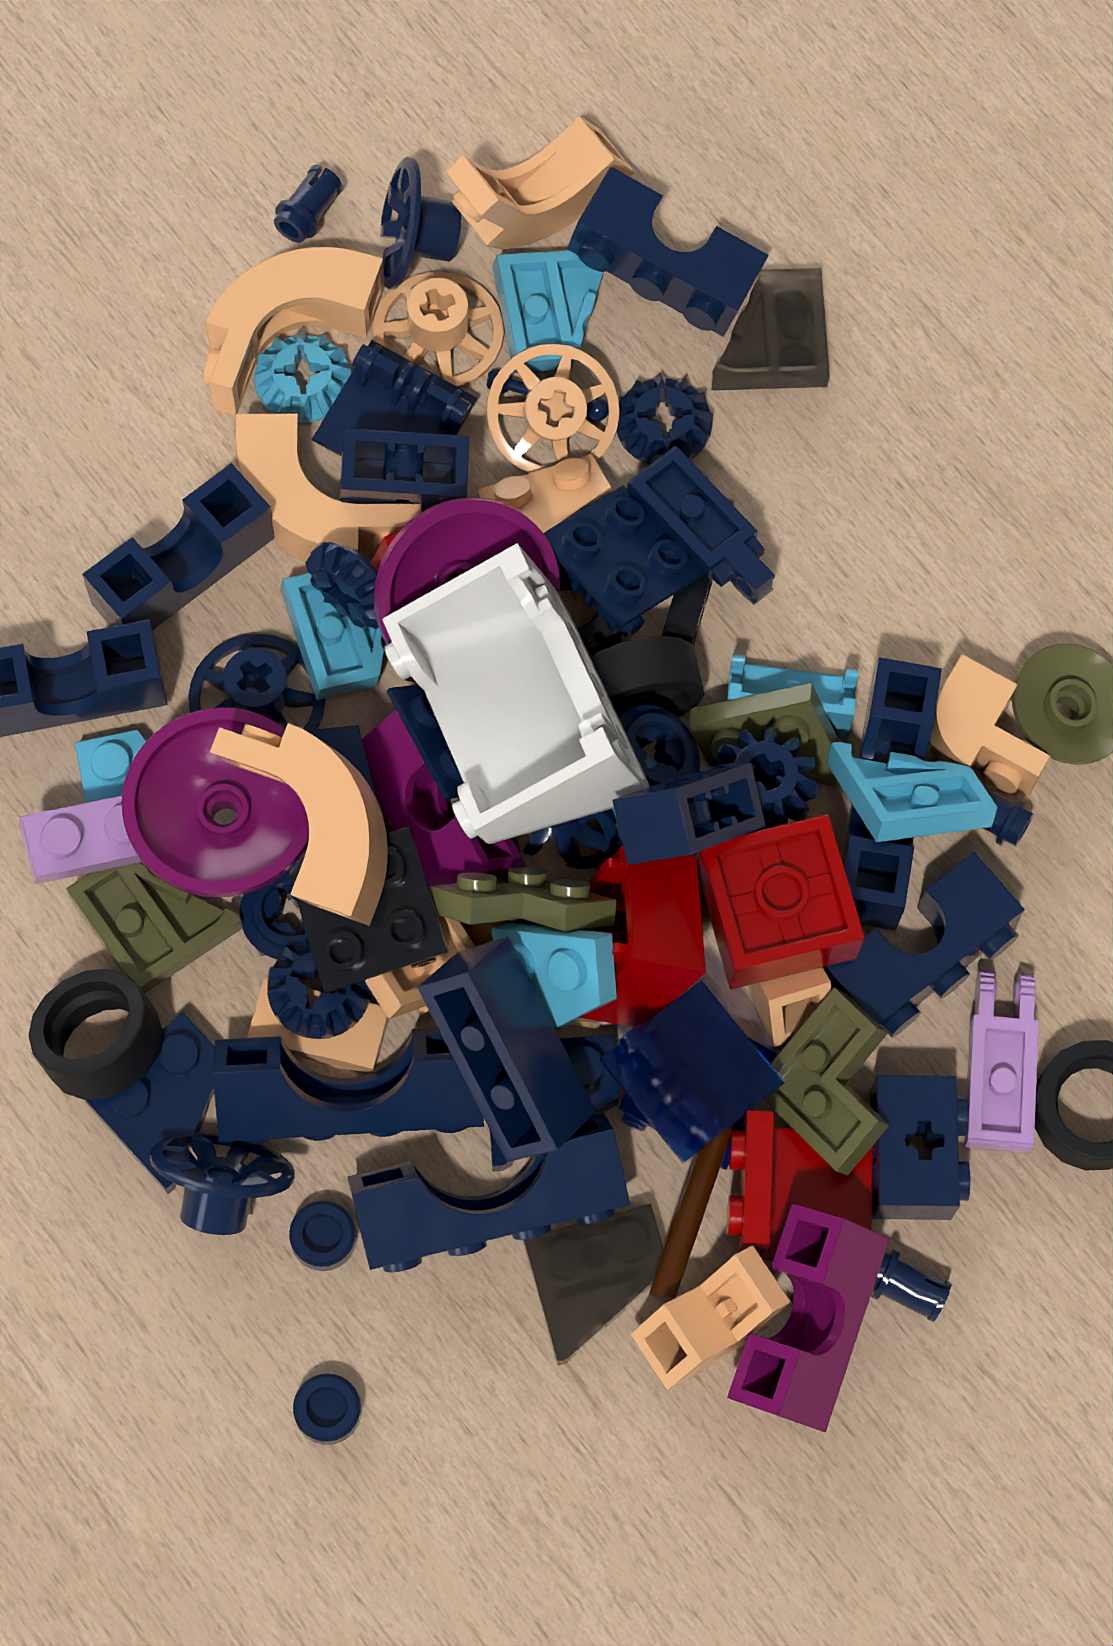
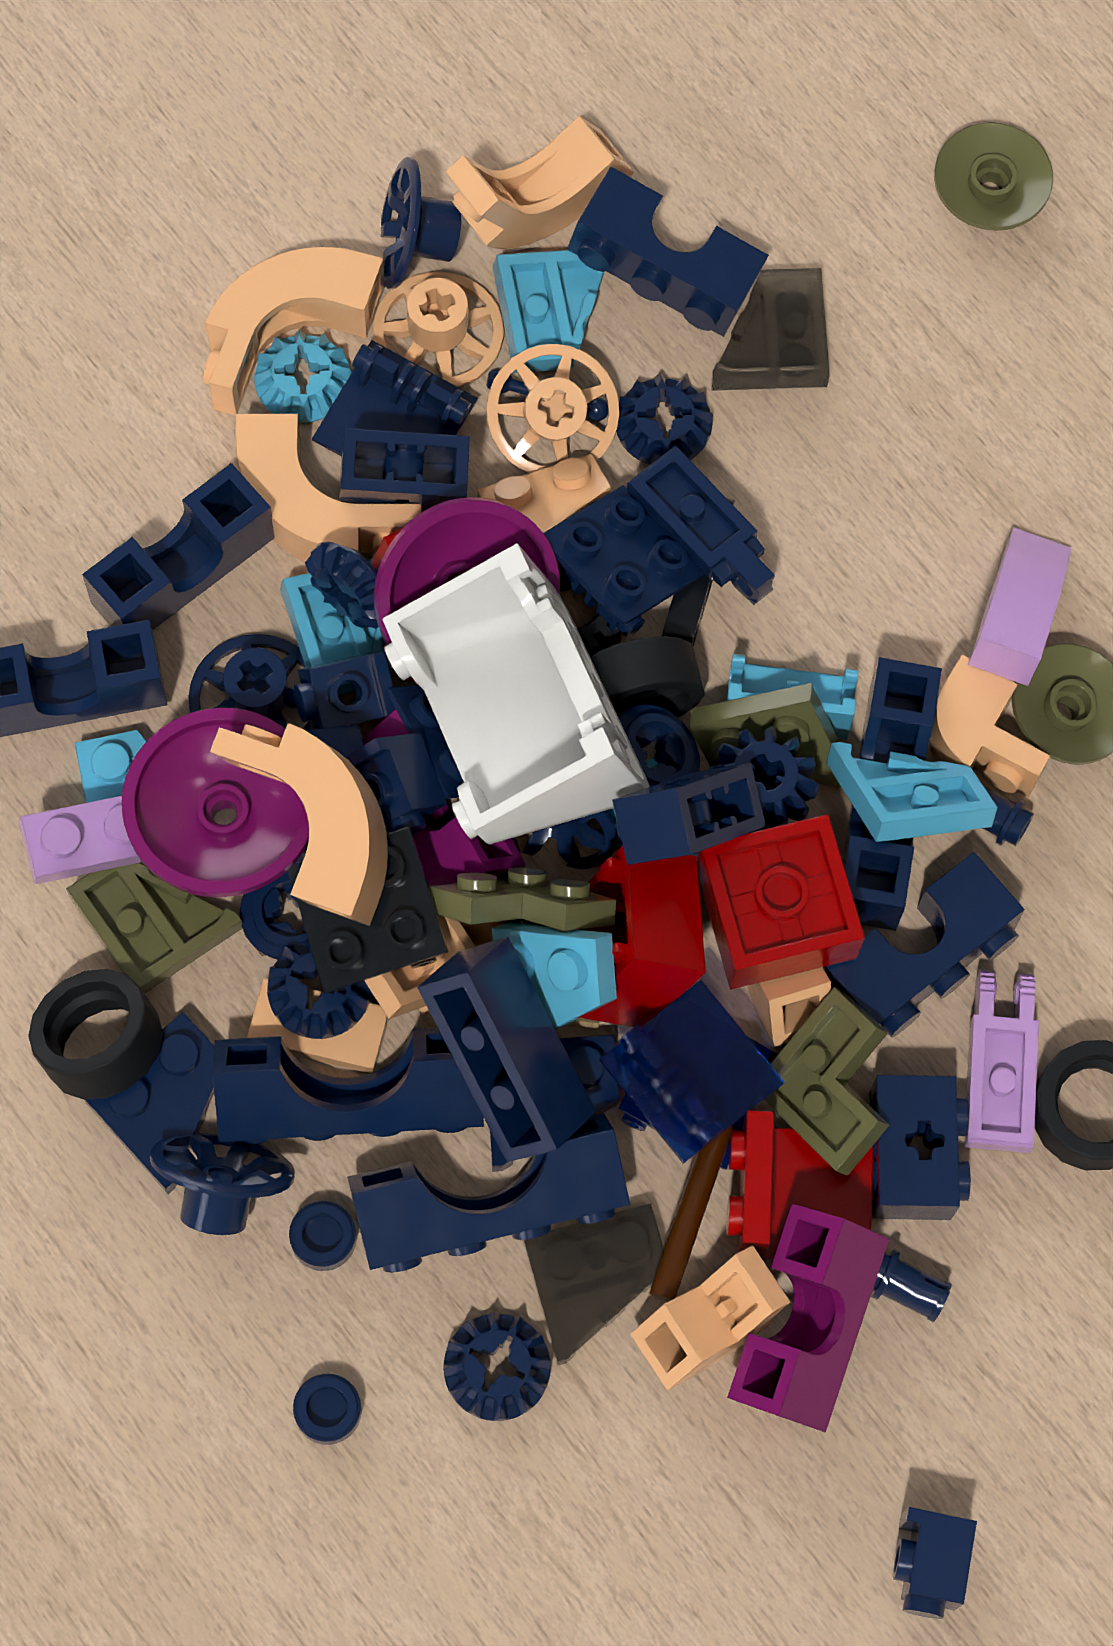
(299, 215): dark blue pin -> none
(318, 698): none -> dark blue brick
(400, 779): none -> dark blue brick
(508, 1395): none -> dark blue gear
(933, 1562): none -> dark blue brick
(998, 156): none -> olive dish
(1021, 607): none -> lavender slope

